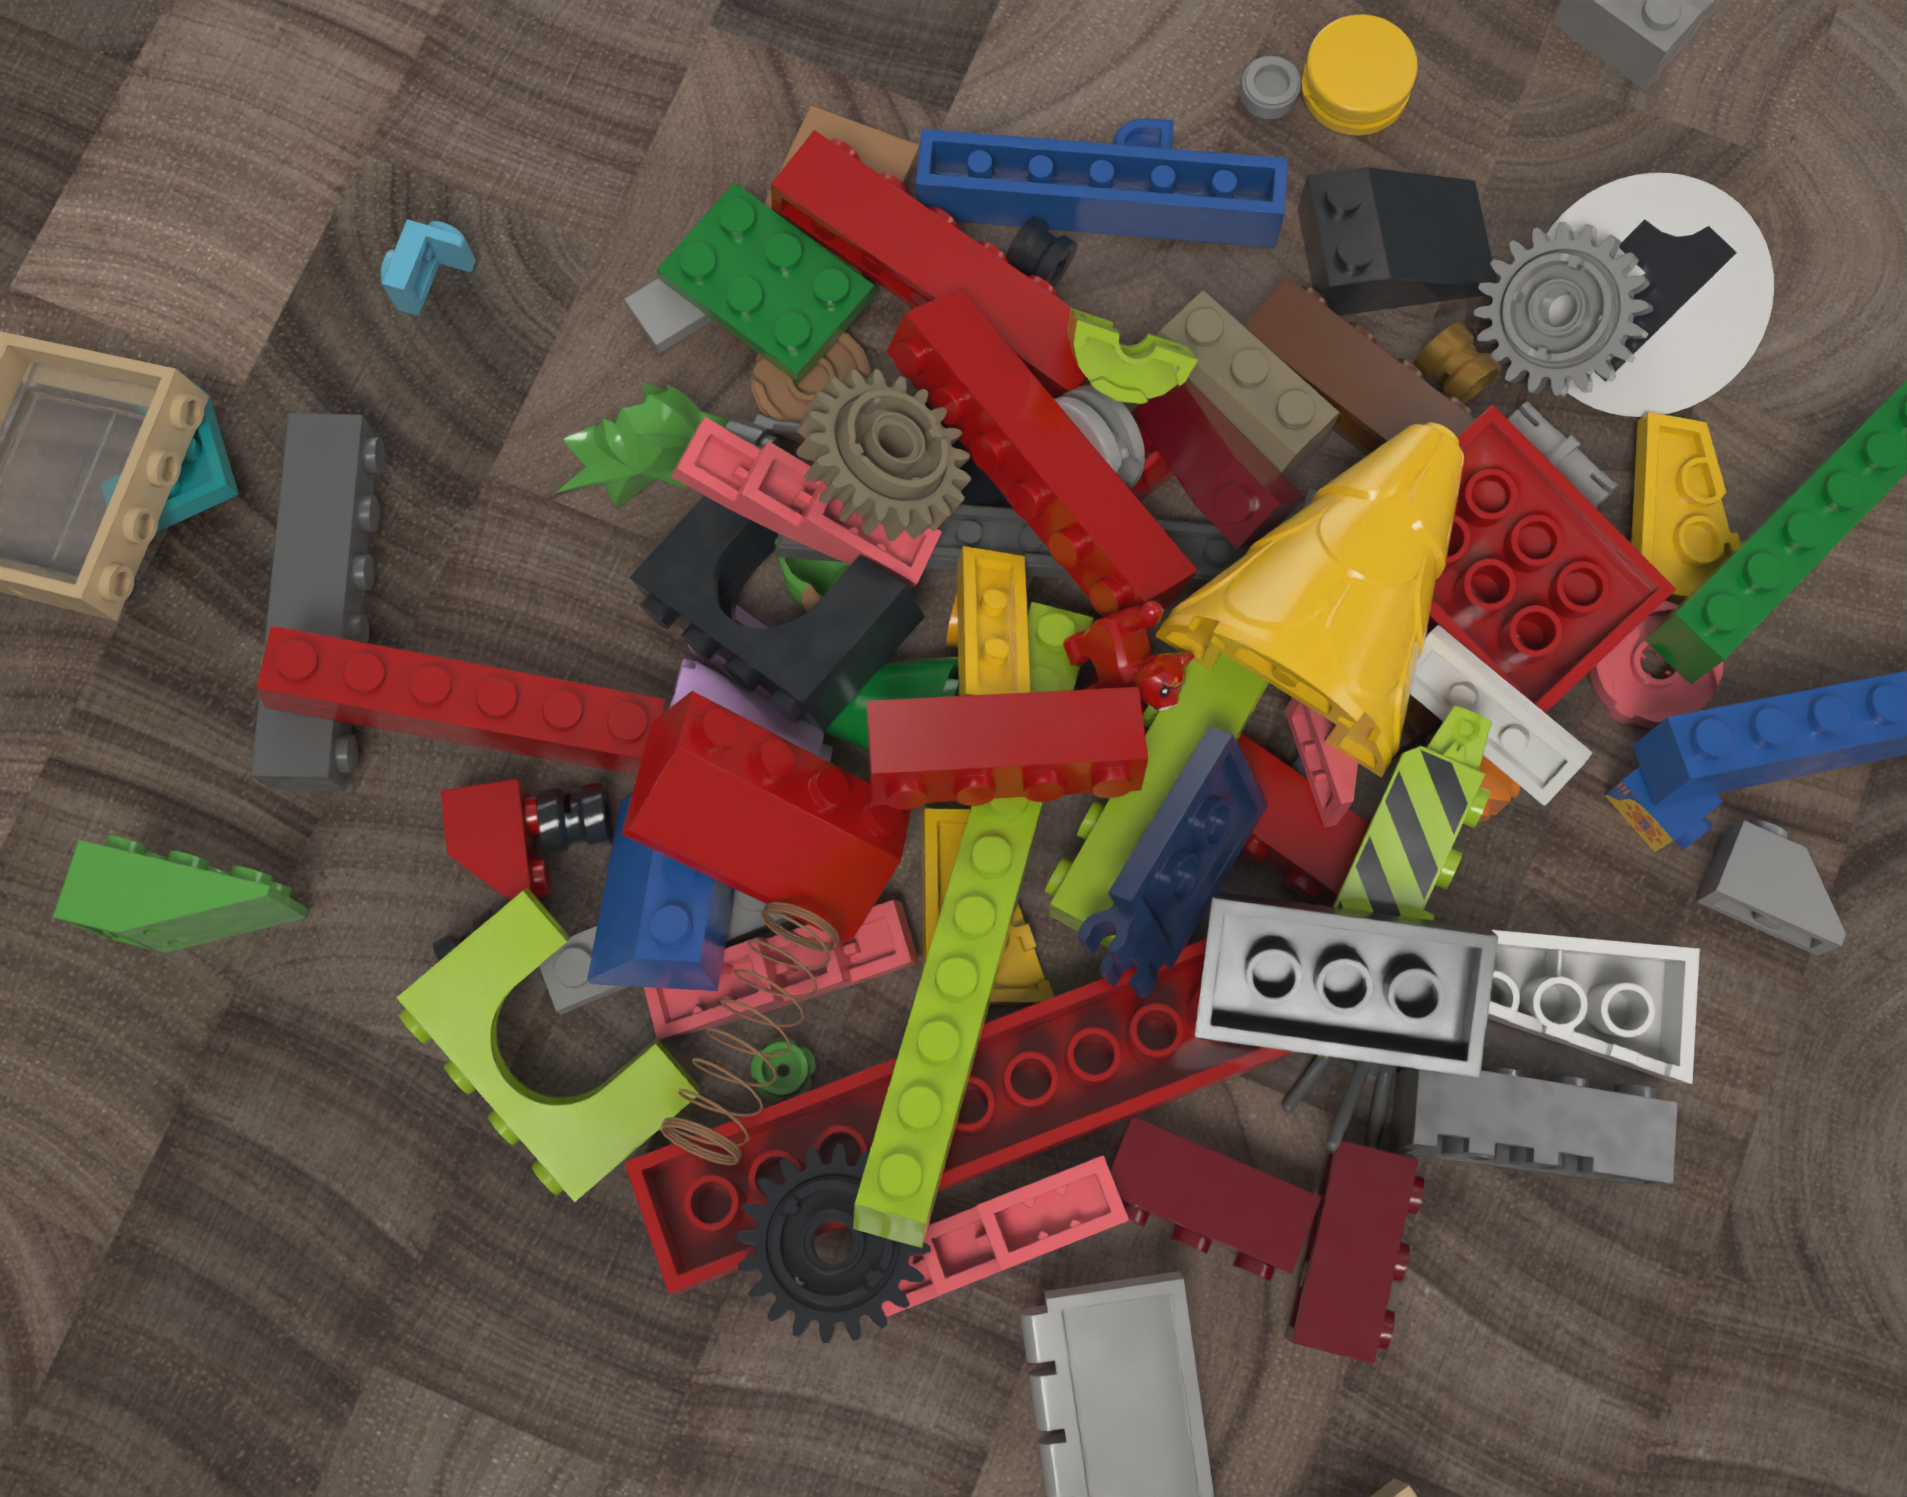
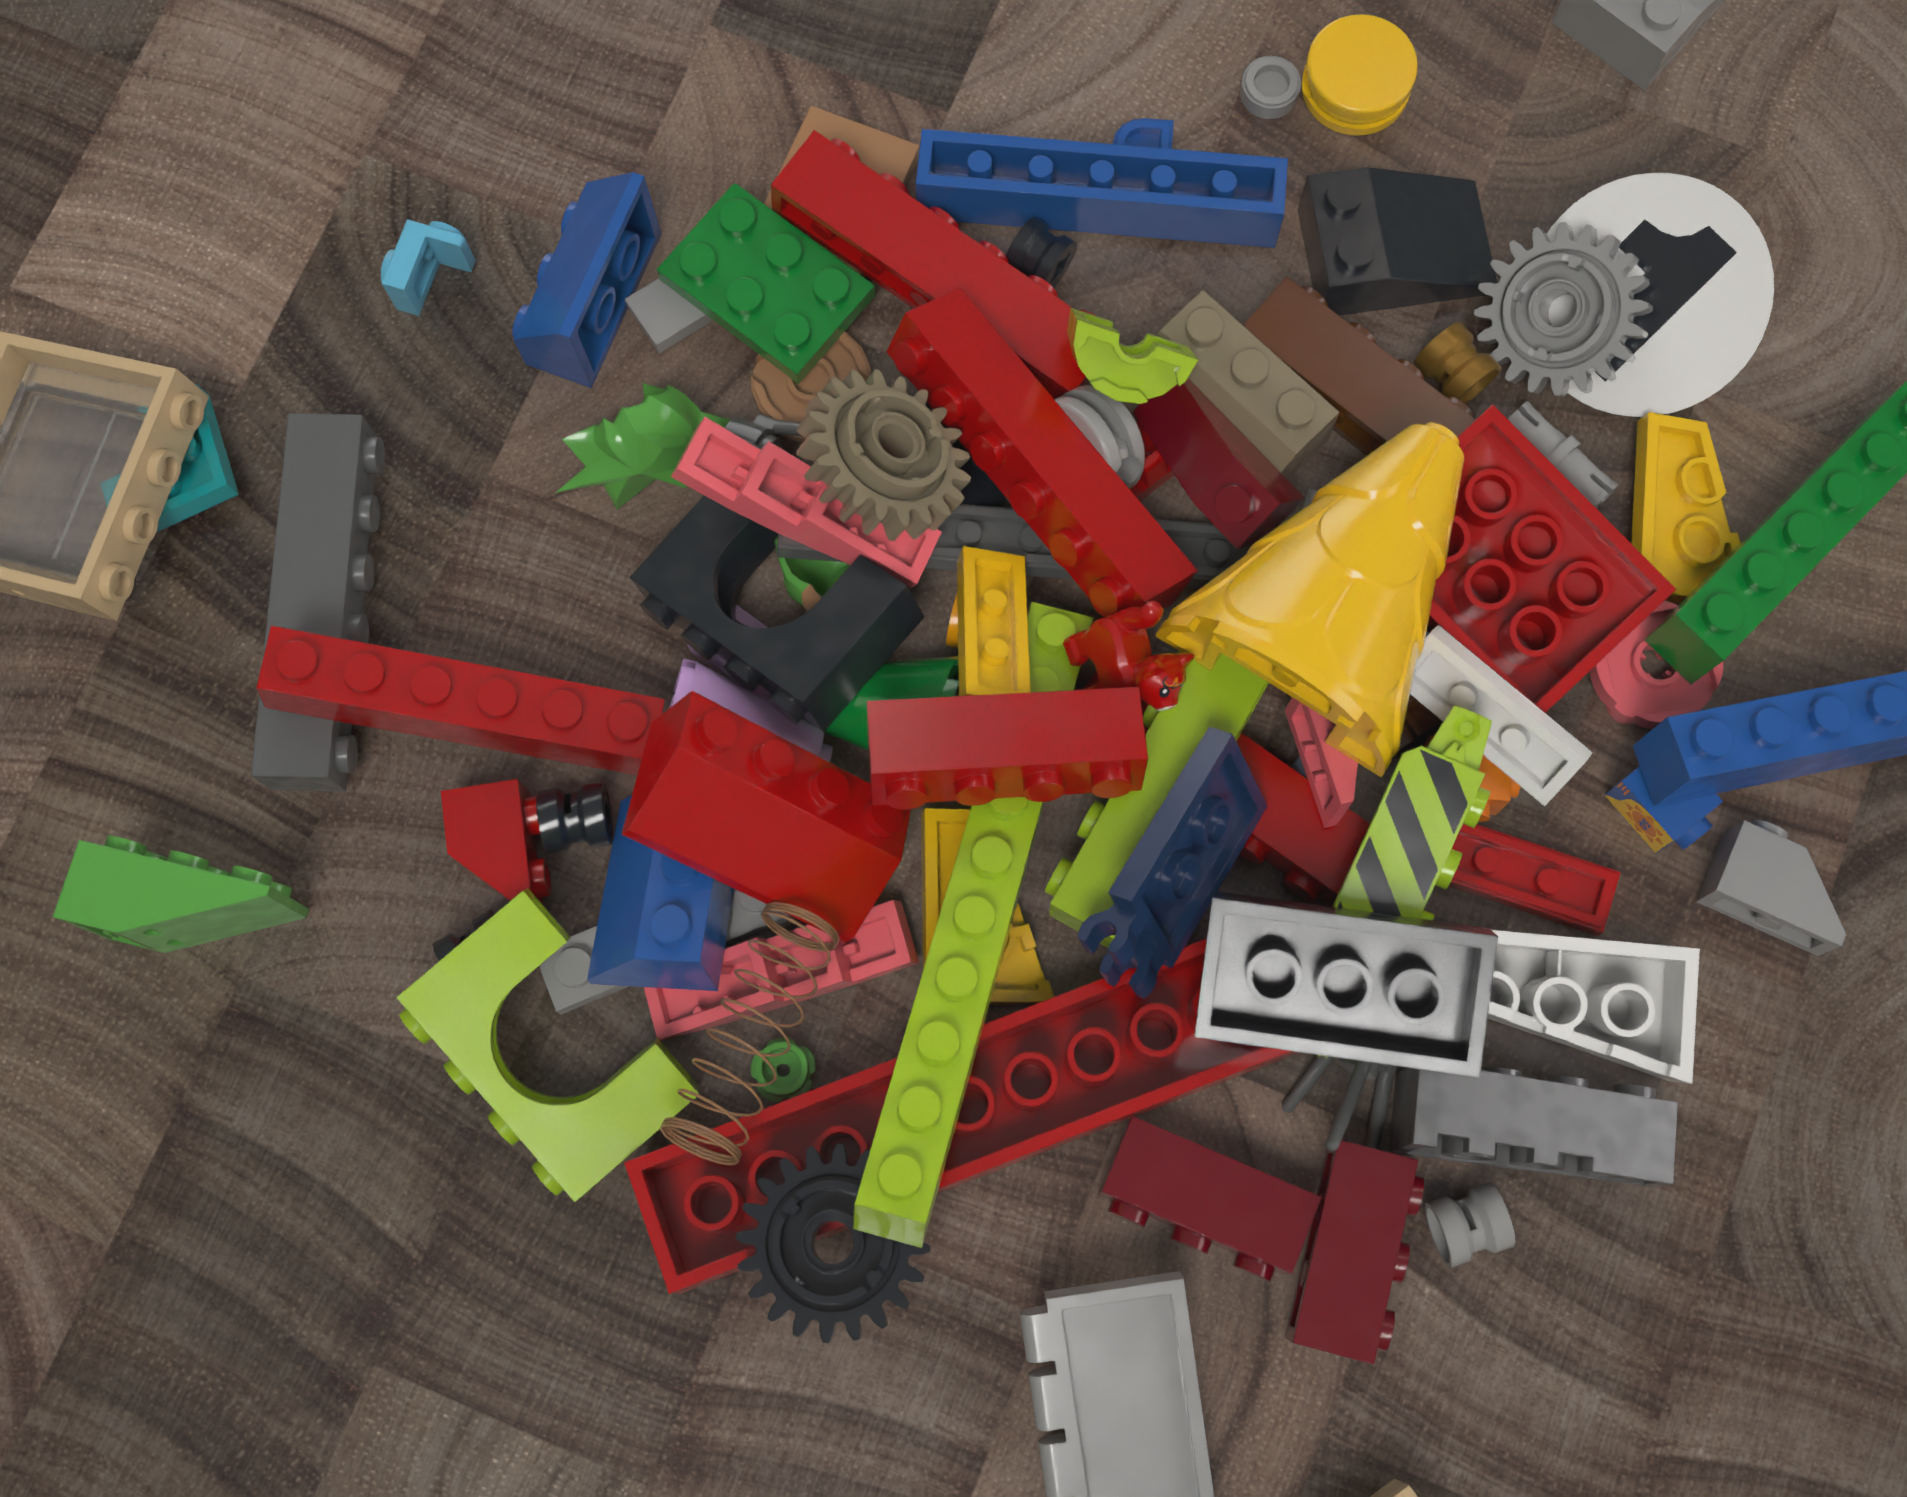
(587, 278): none -> blue slope
(1014, 1230): coral slope -> none
(1470, 1224): none -> light grey wheel
(1534, 879): none -> red tile

